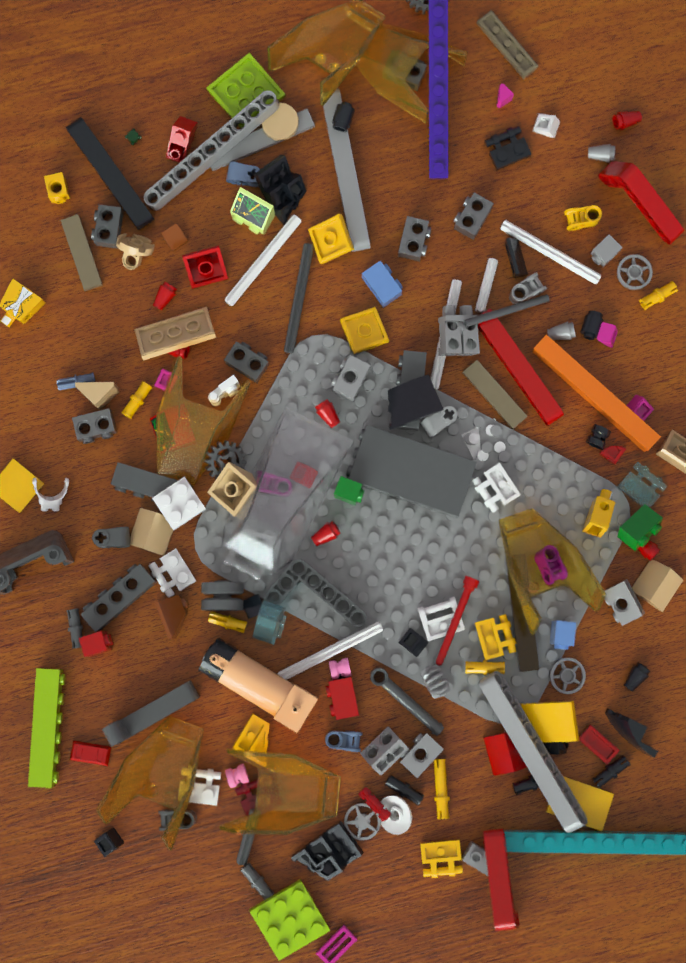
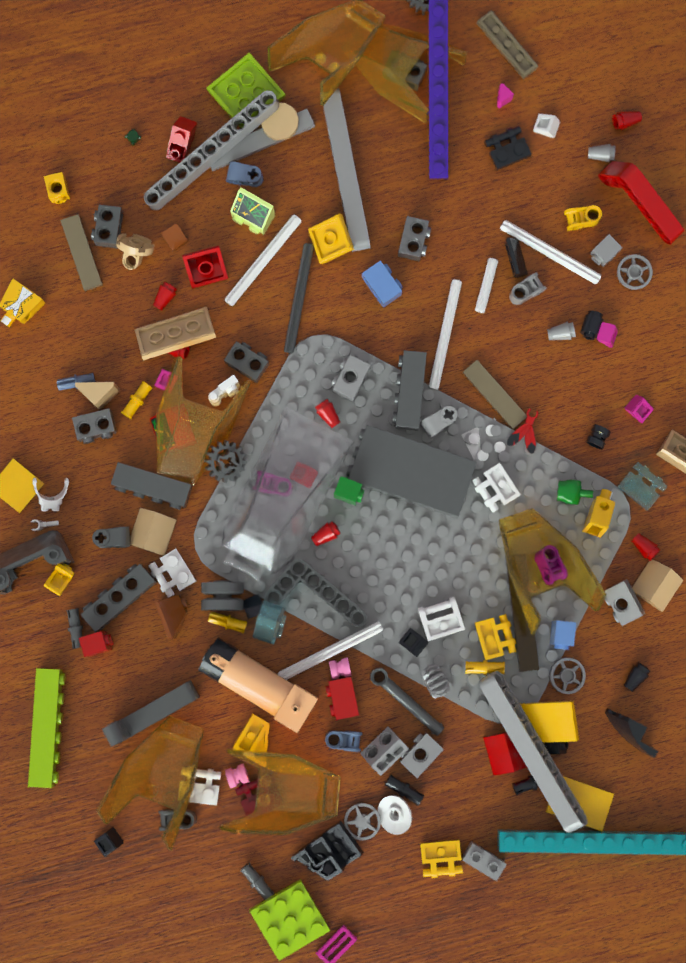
(41, 525): none -> white hand
(59, 579): none -> yellow bracket
(90, 753): red tile -> none
(109, 173): black beam -> none
(179, 503): white plate -> none
(233, 488): tan slope -> none
(245, 846): dark grey axle -> none
(281, 187): black slope -> none
(343, 117): black brick -> none
(364, 330): yellow tile -> none
(374, 804): red axle -> none
(412, 401): black slope -> none
(441, 789): yellow pin -> none
(454, 336): light grey hips -> none
(469, 586): red piece -> none
(476, 217): flat silver brick -> none
(499, 880): red beam -> none
(506, 310): dark grey piece -> none
(520, 370): red beam -> none
(527, 431): none -> red piece
(571, 492): none -> green piece
(596, 393): orange tile -> none
(598, 744): red tile -> none
(611, 771): black pin -> none
(613, 453): red tile -> none
(640, 527): green brick -> none
(658, 295): yellow pin -> none

